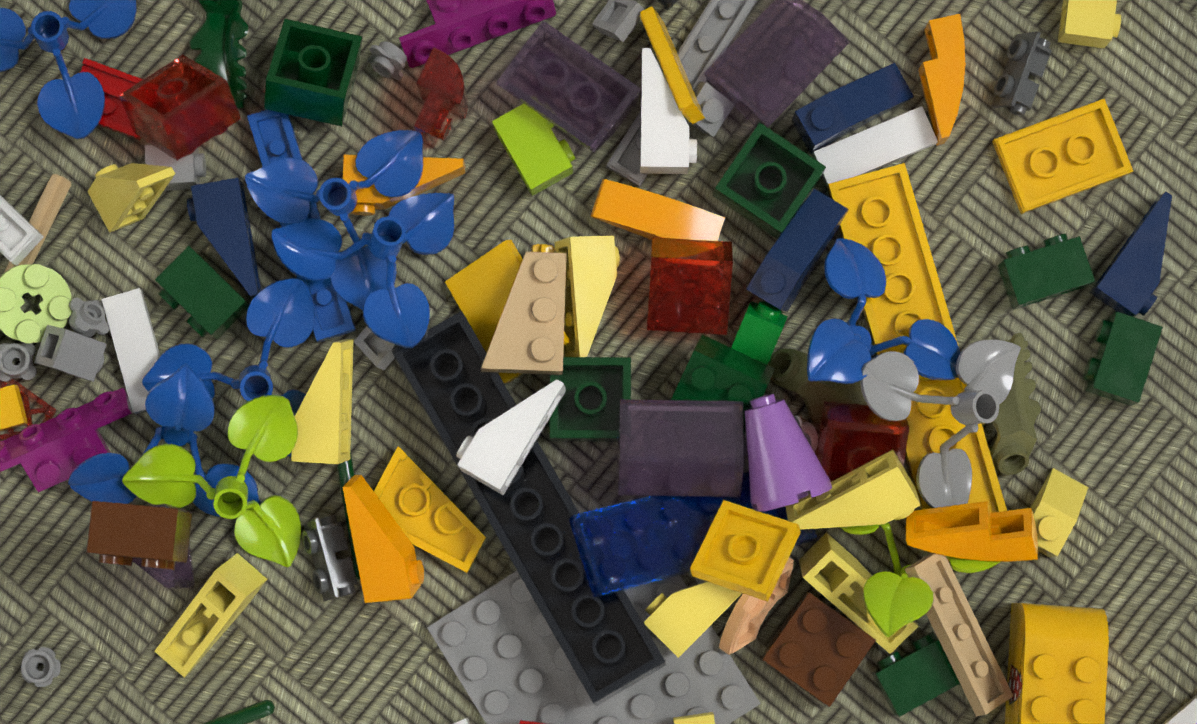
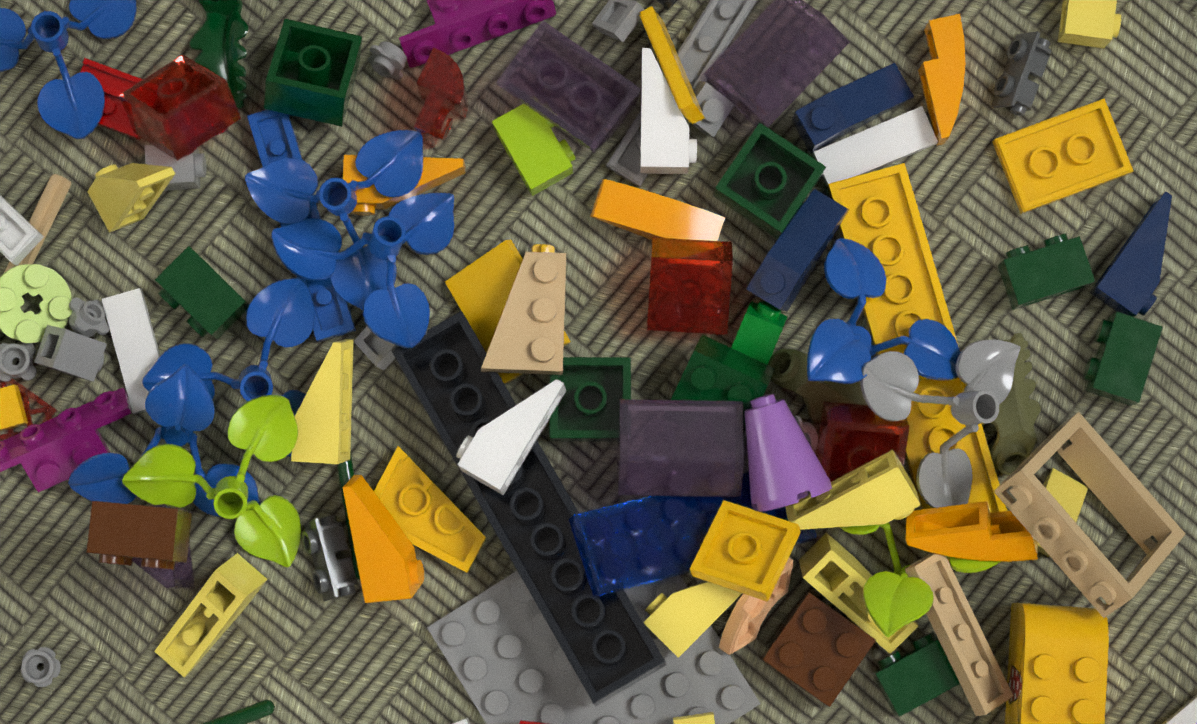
(225, 221): dark blue slope -> none
(588, 284): light yellow slope -> none
(1118, 492): none -> tan window

